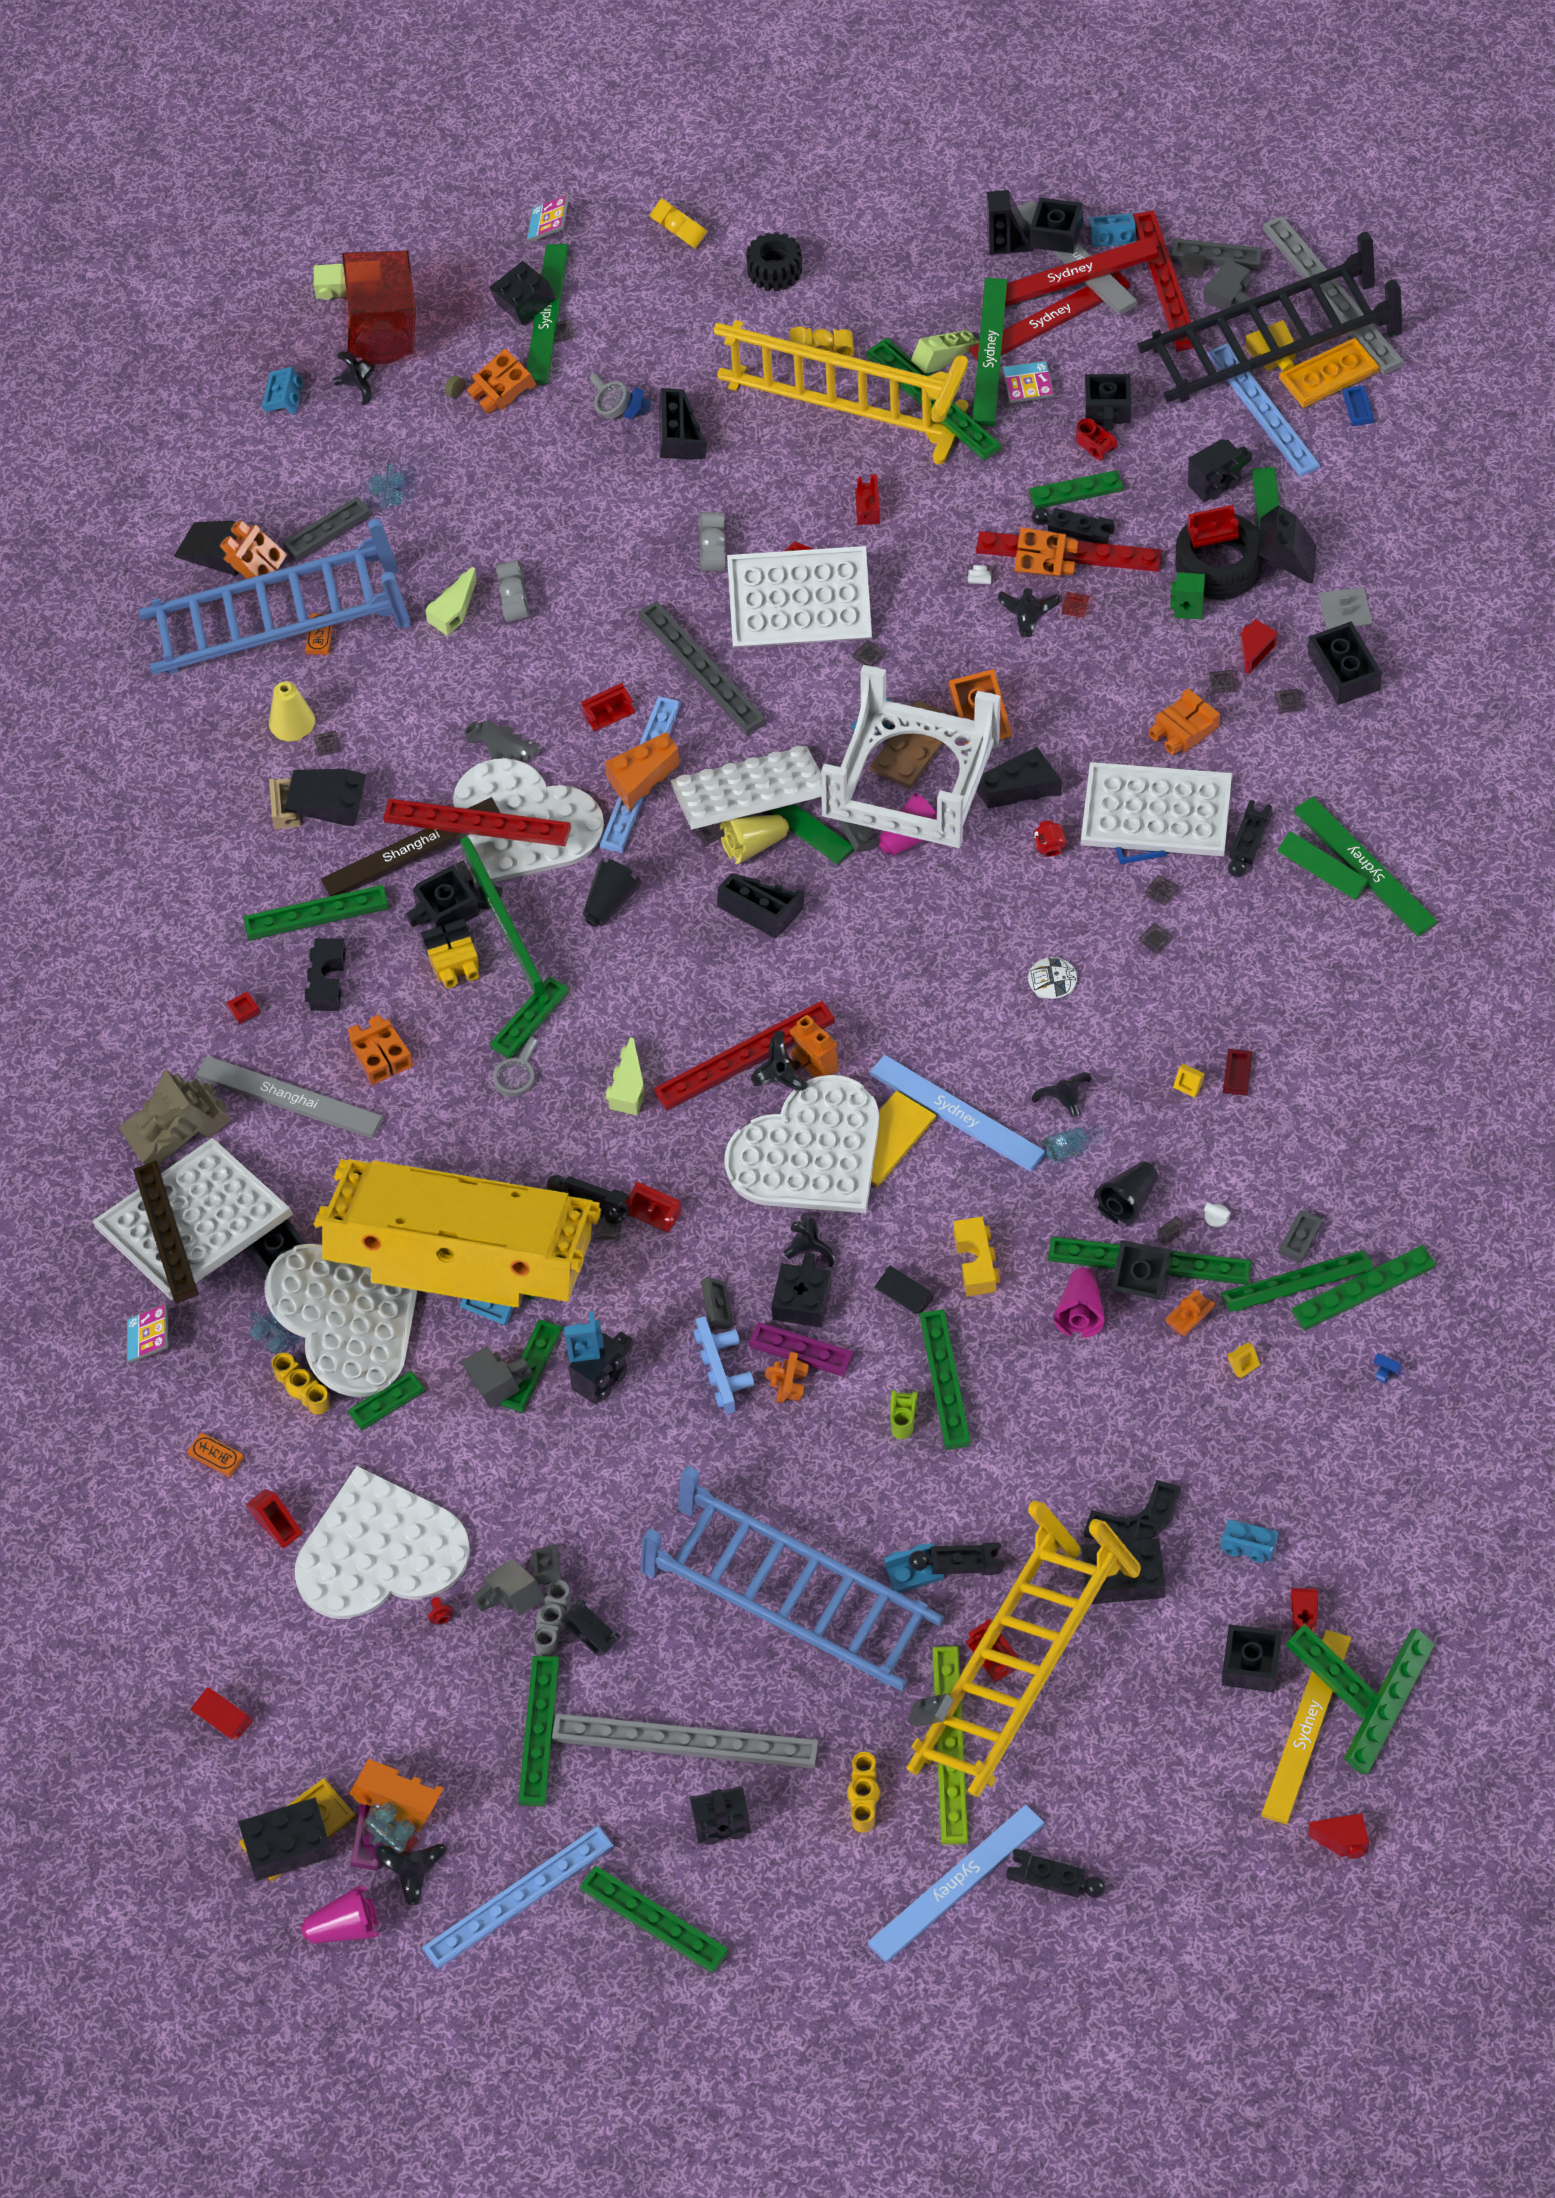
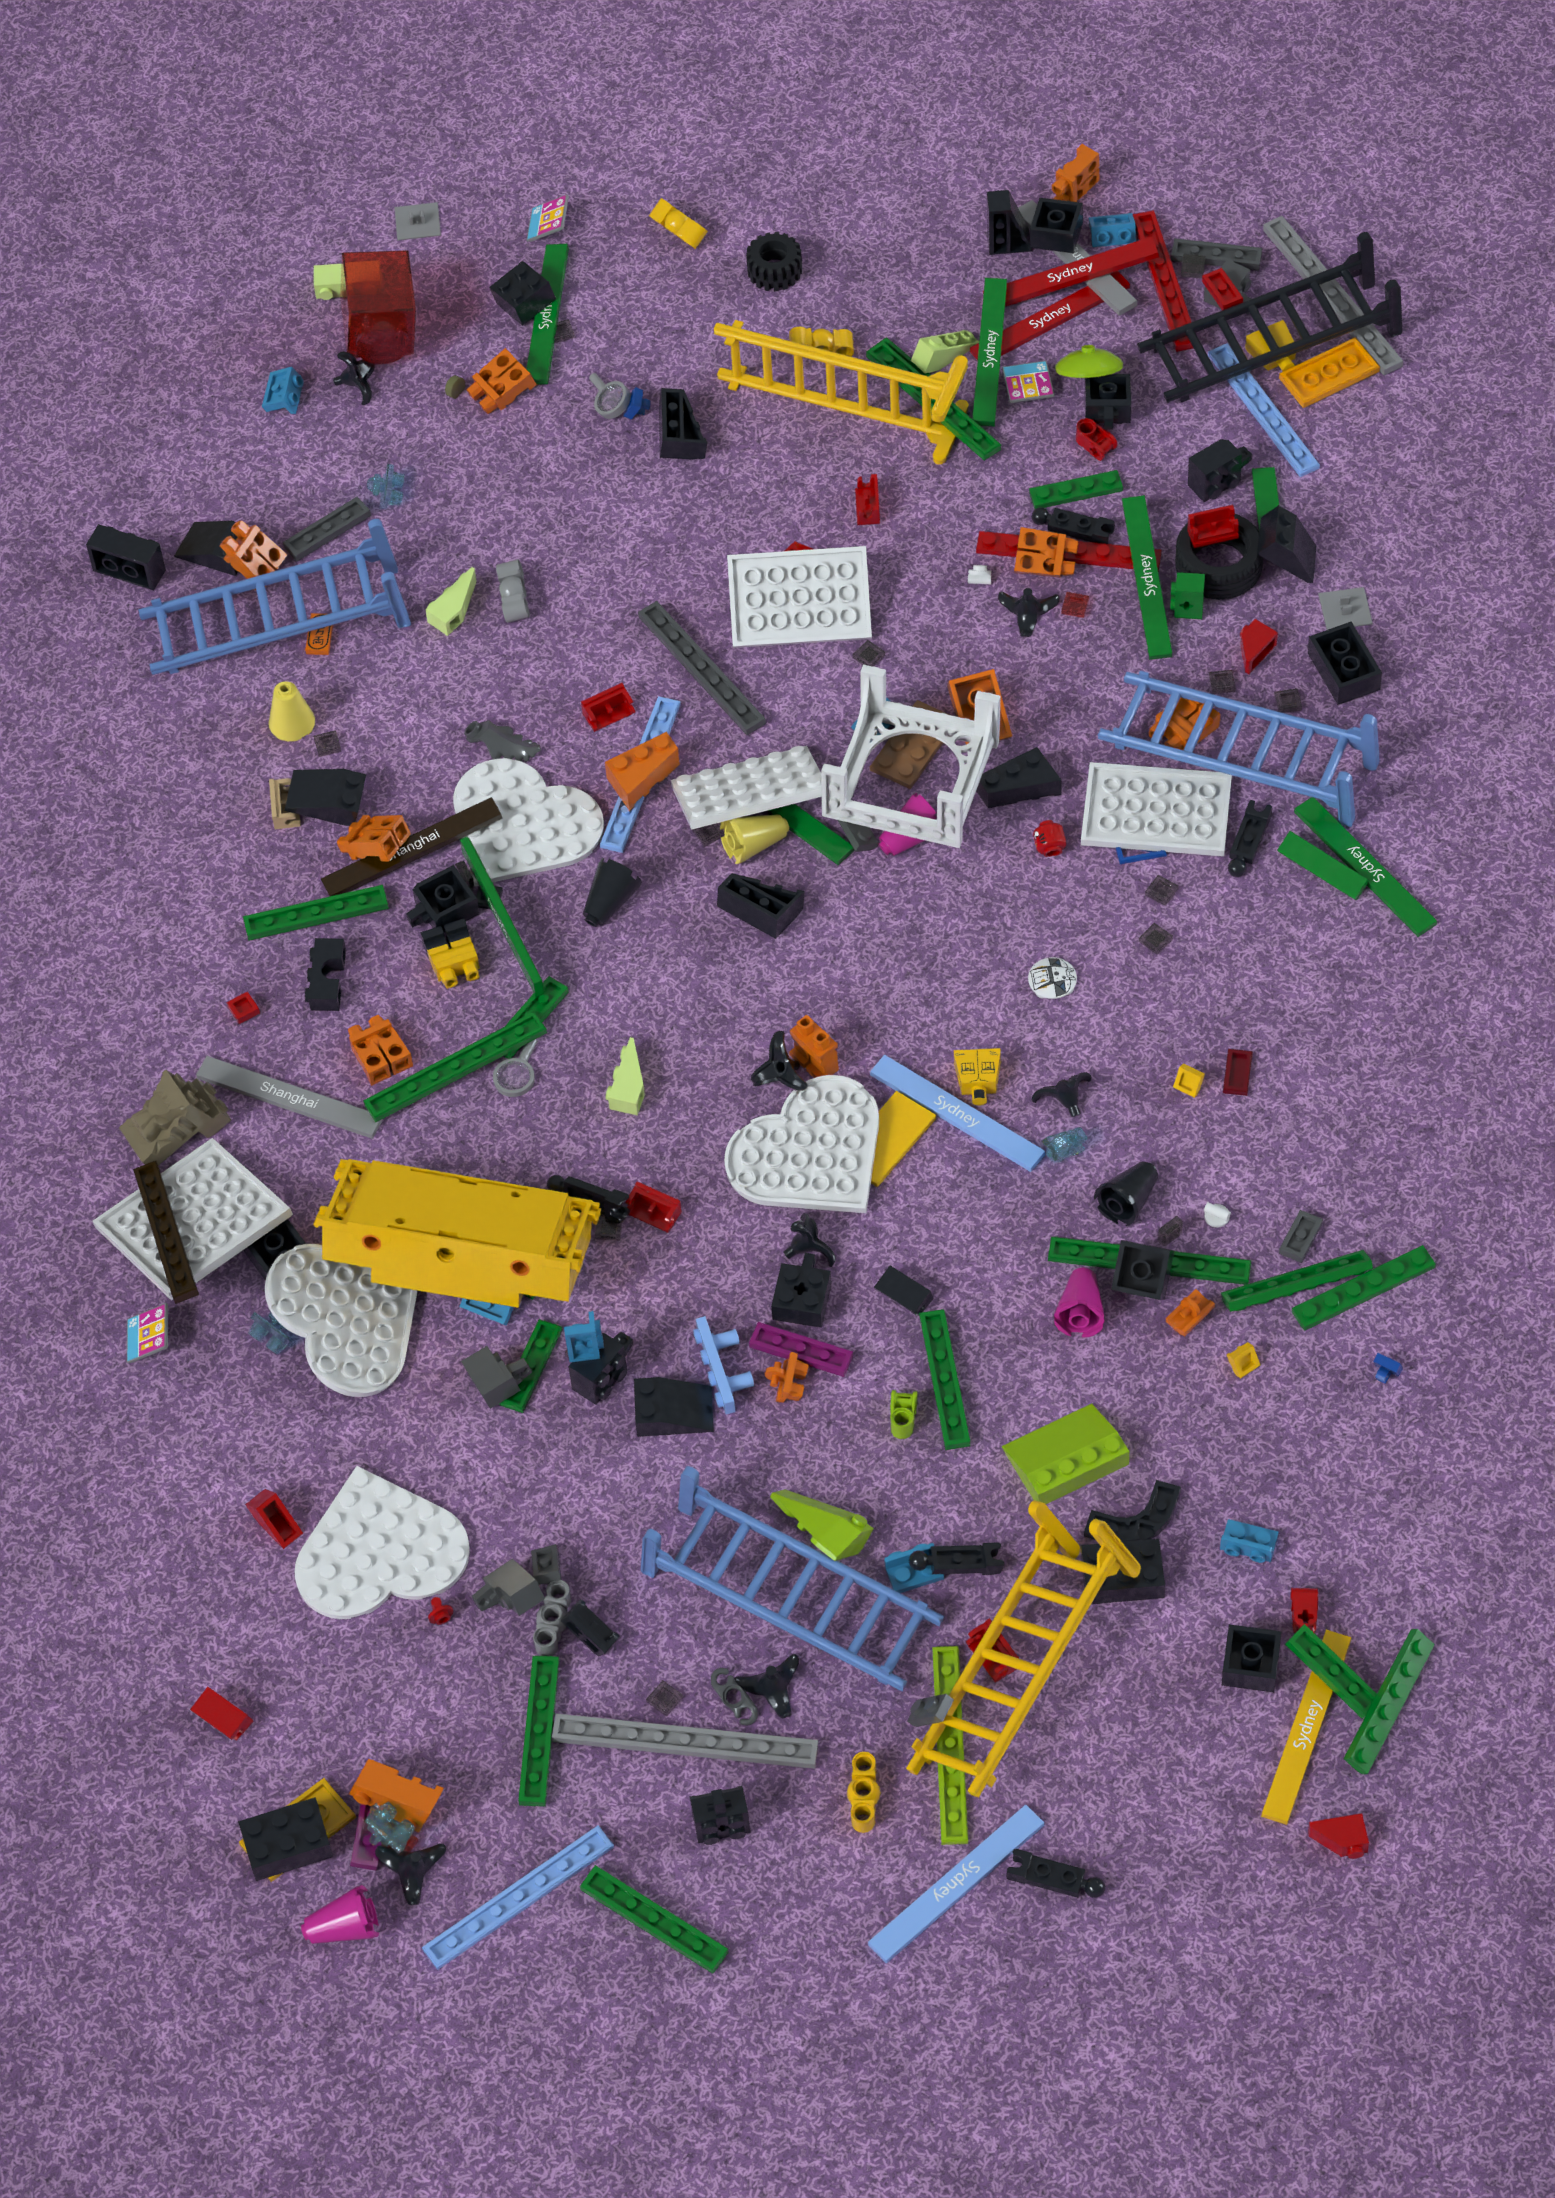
(126, 557): none -> black brick
(215, 1454): orange tile -> none
(294, 1375): yellow piece -> none
(375, 837): none -> orange hips
(387, 1401): green tile -> none
(417, 221): none -> light grey piece
(455, 1066): none -> green tile
(477, 822): red tile -> none
(664, 1698): none -> clear smoke tile
(672, 1407): none -> black slope
(711, 541): light grey piece -> none
(717, 1303): dark grey plate -> none
(734, 1059): red plate -> none
(745, 1701): none -> dark grey piece
(773, 1685): none -> black piece
(832, 1529): none -> lime wedge
(973, 1237): yellow arch -> none
(978, 1072): none -> yellow torso
(1067, 1454): none -> lime slope
(1077, 175): none -> orange hips
(1088, 363): none -> lime dish
(1147, 577): none -> green tile
(1222, 289): none -> red plate
(1336, 796): none -> medium blue piece
(1358, 405): blue tile -> none

